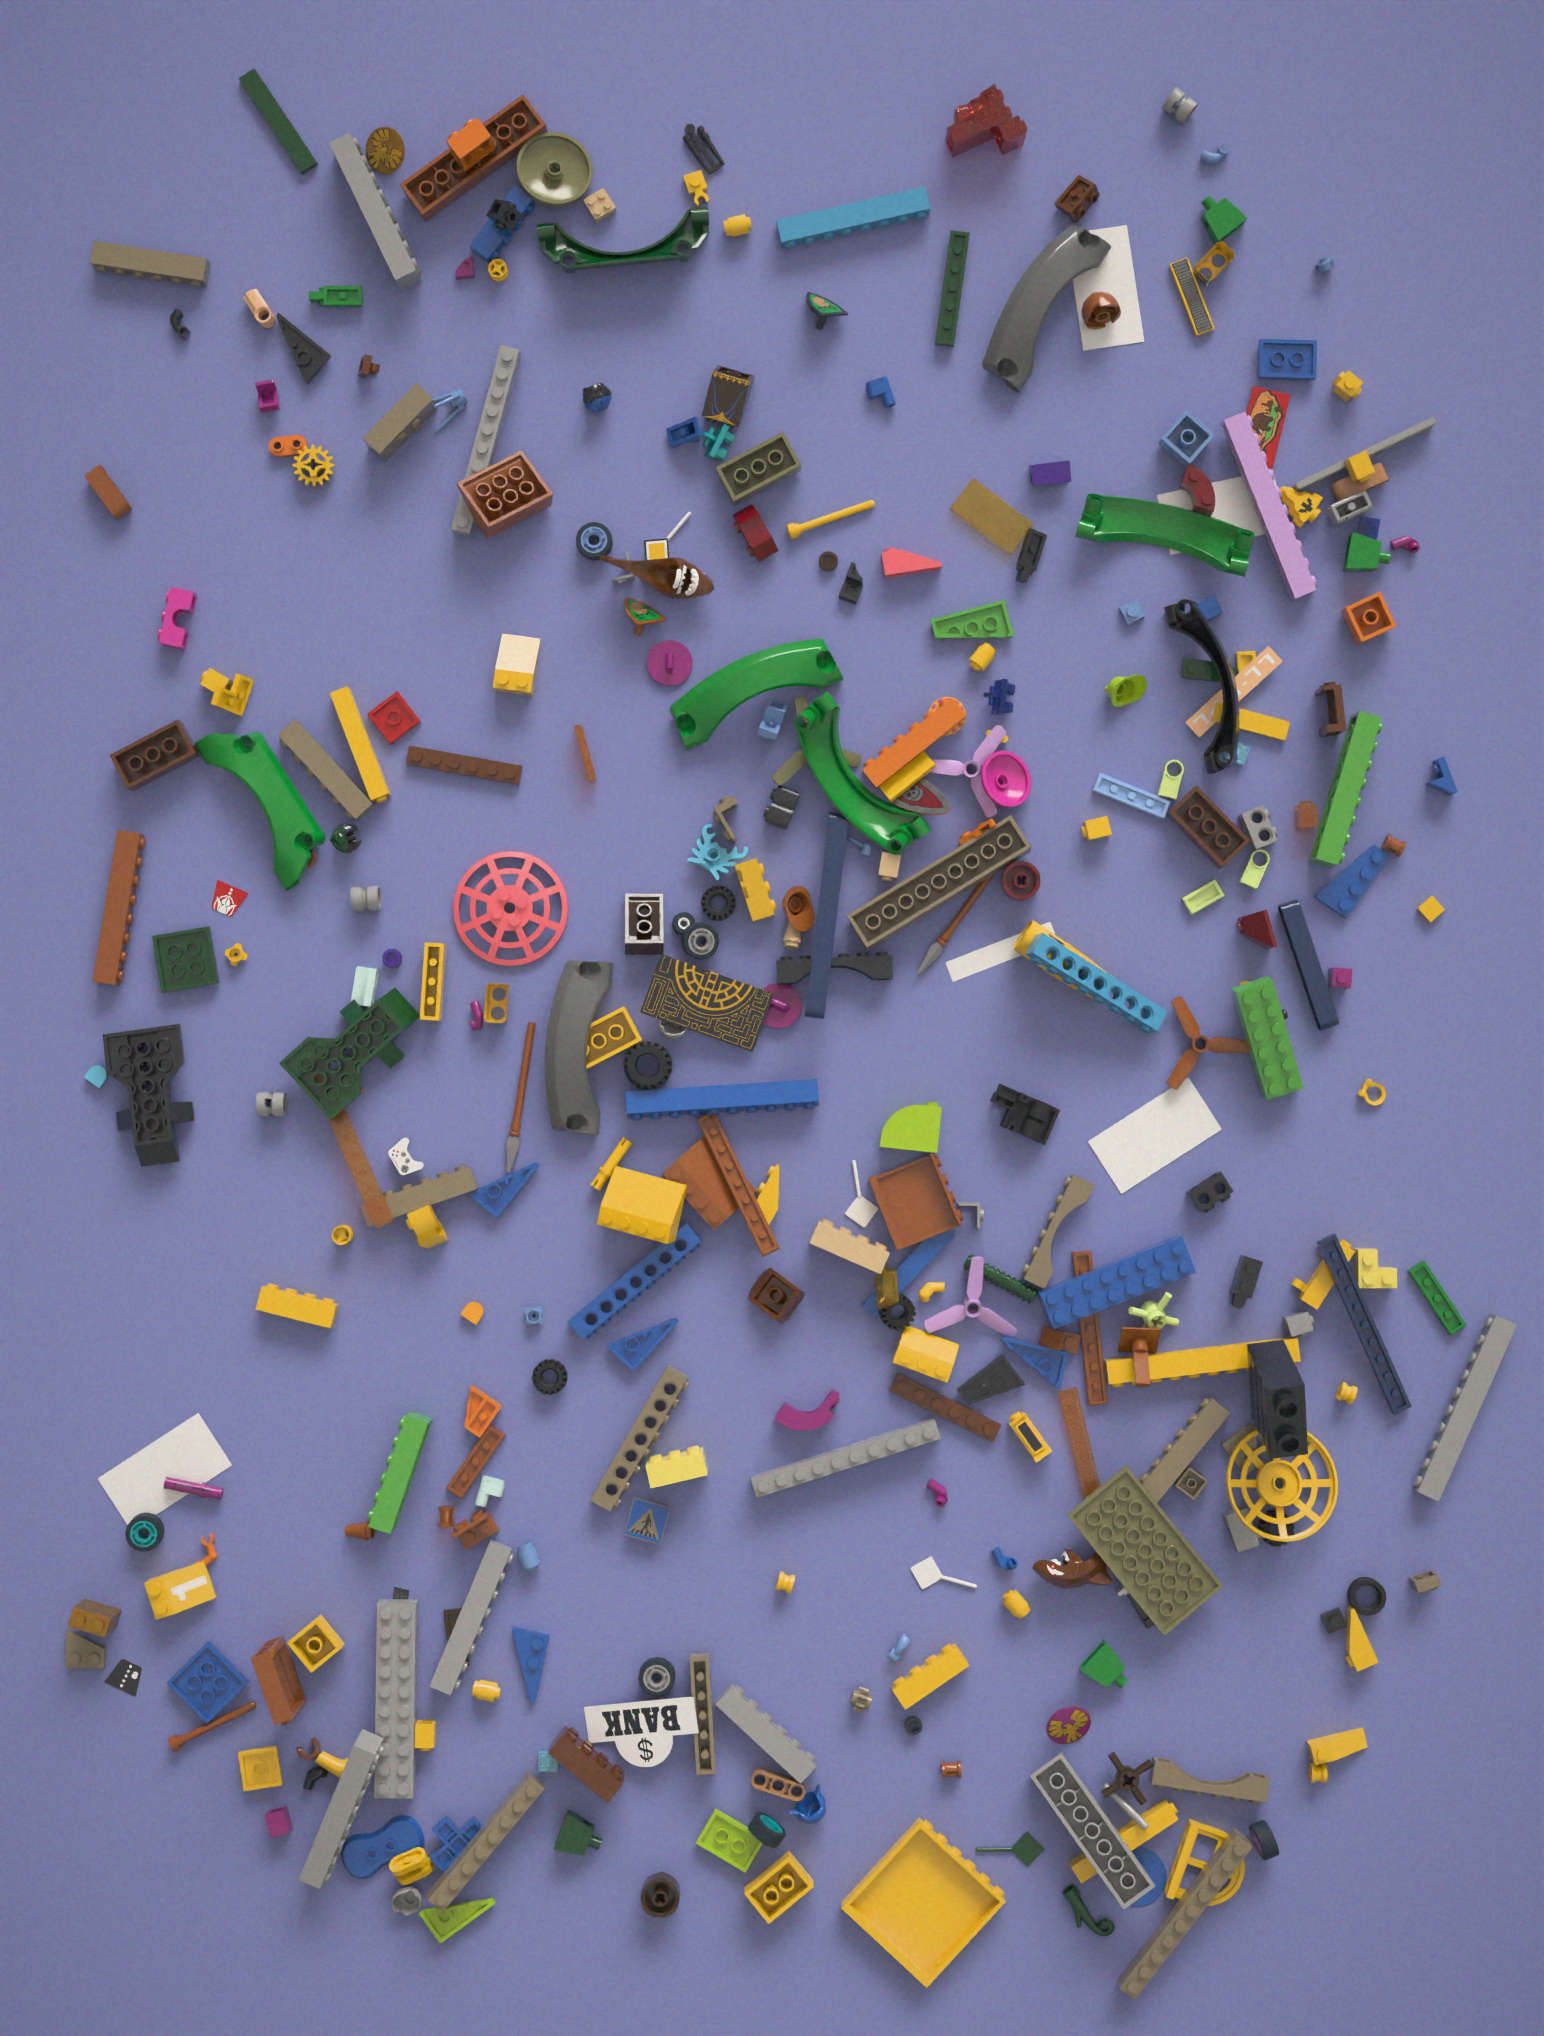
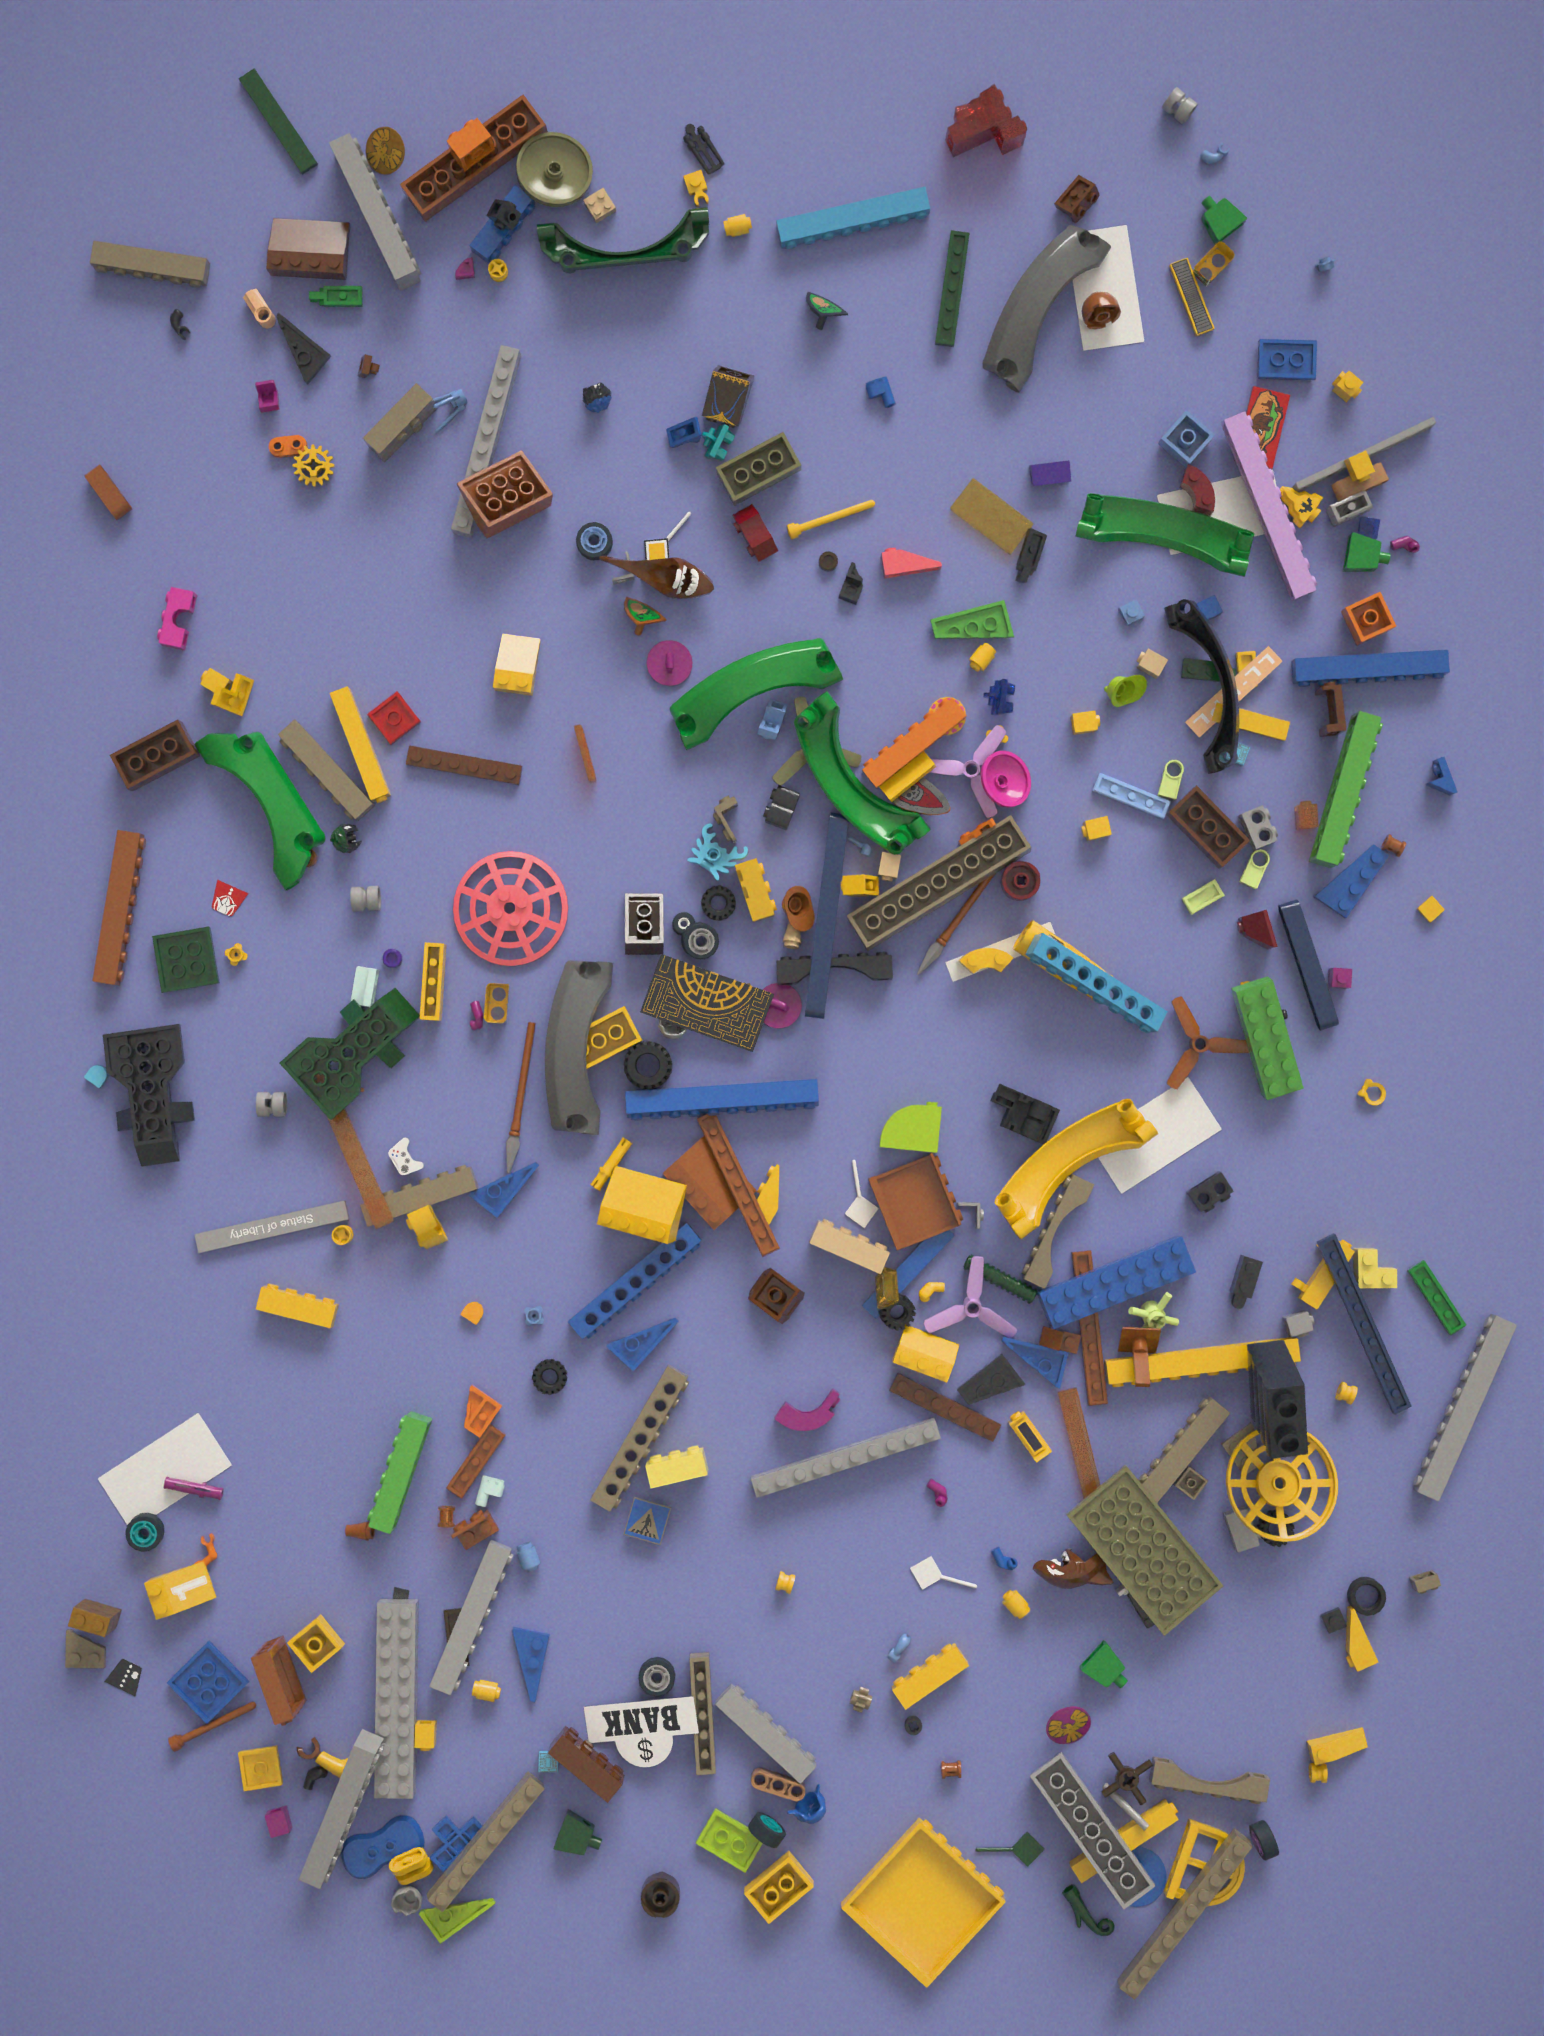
(271, 1226): none -> light grey tile
(308, 249): none -> slope
(860, 885): none -> yellow brick
(985, 958): none -> yellow brick
(1085, 722): none -> yellow brick
(1098, 1134): none -> yellow panel
(1151, 663): none -> tan brick
(1370, 666): none -> blue brick

